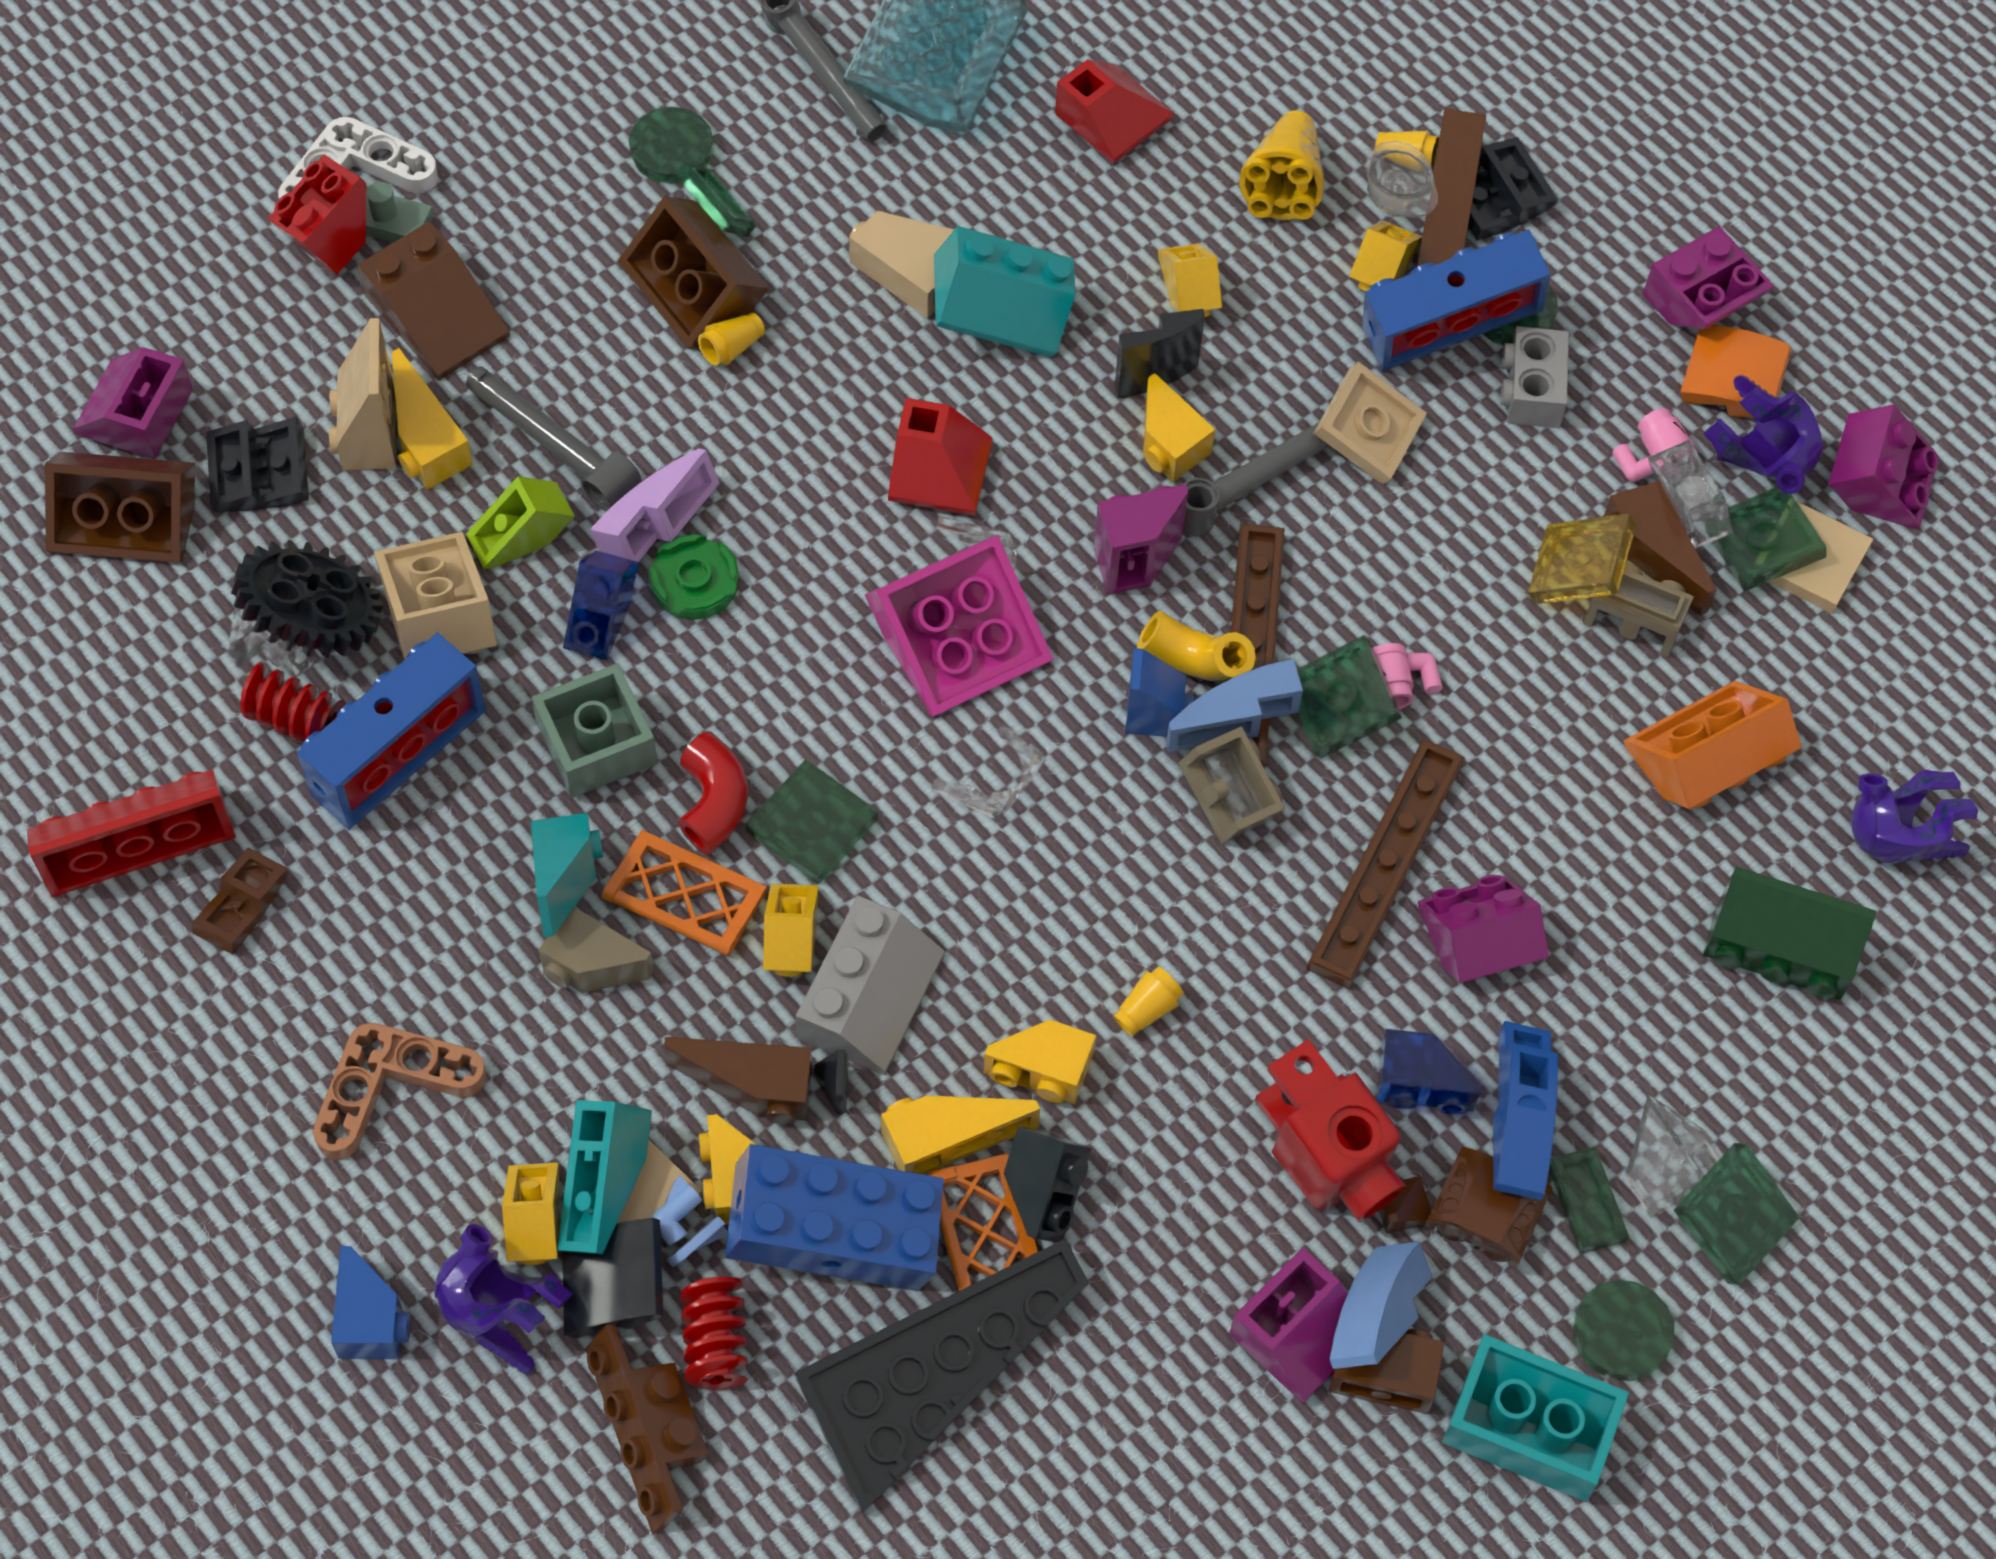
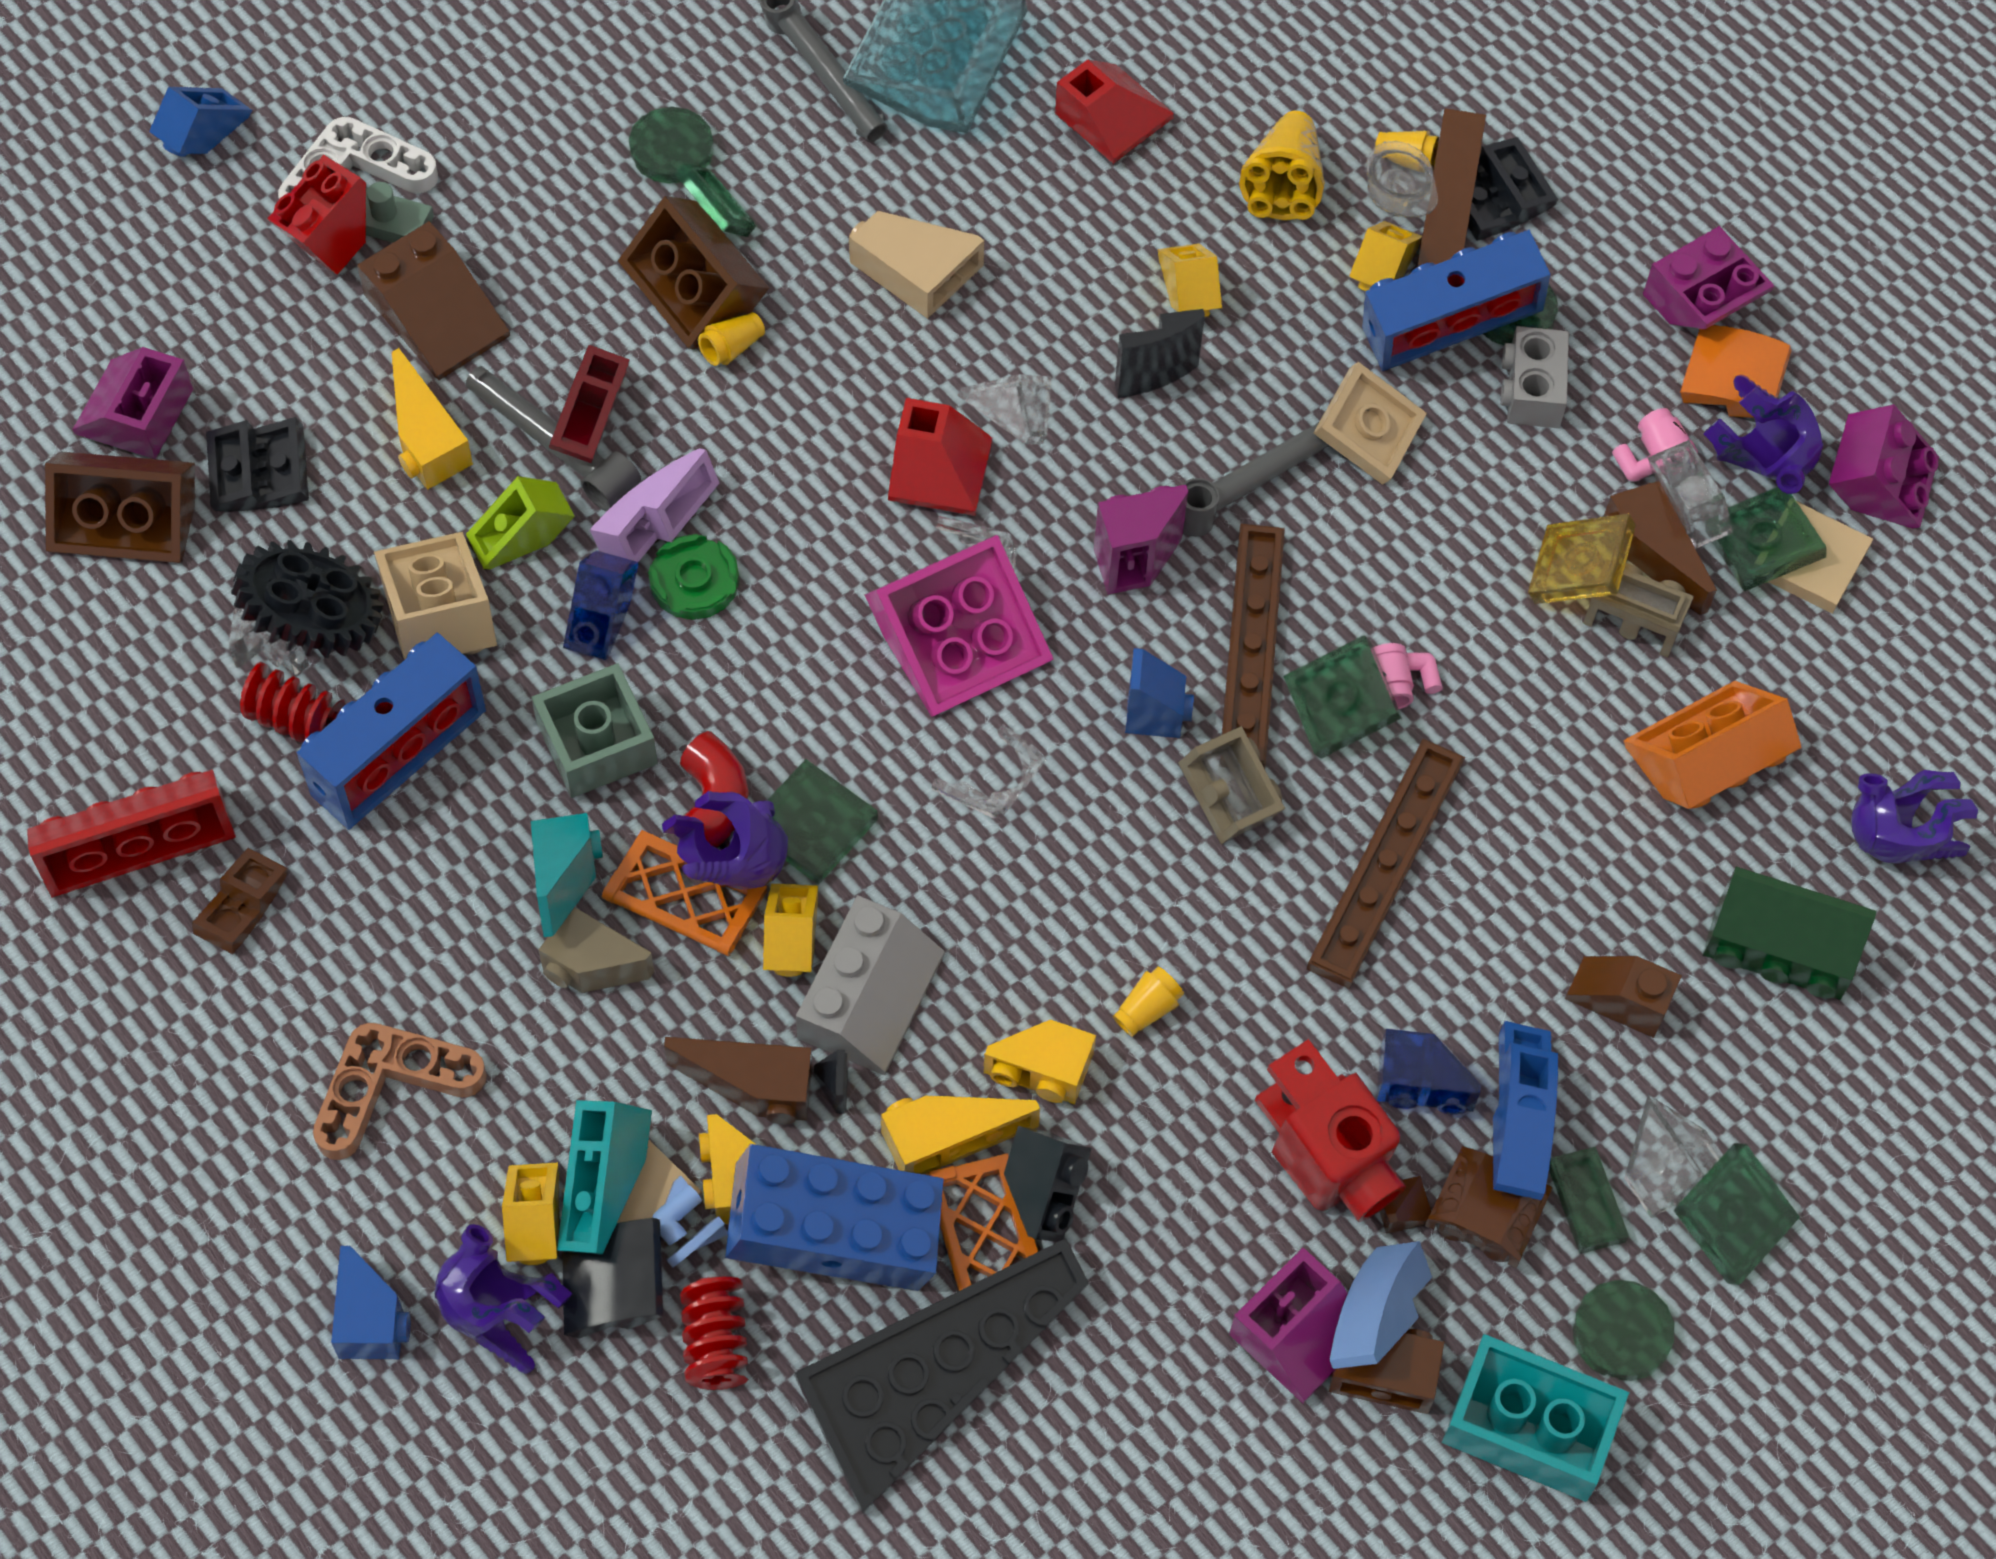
(197, 119): none -> blue slope
(365, 405): tan slope -> none
(589, 404): none -> dark red slope
(650, 1423): reddish brown bracket -> none
(755, 849): none -> dark purple piece
(1003, 291): teal slope -> none
(1015, 404): none -> clear slope
(1173, 432): yellow slope -> none
(1196, 652): yellow cylinder -> none
(1236, 703): medium blue slope -> none
(1484, 927): magenta slope -> none
(1625, 990): none -> reddish brown slope

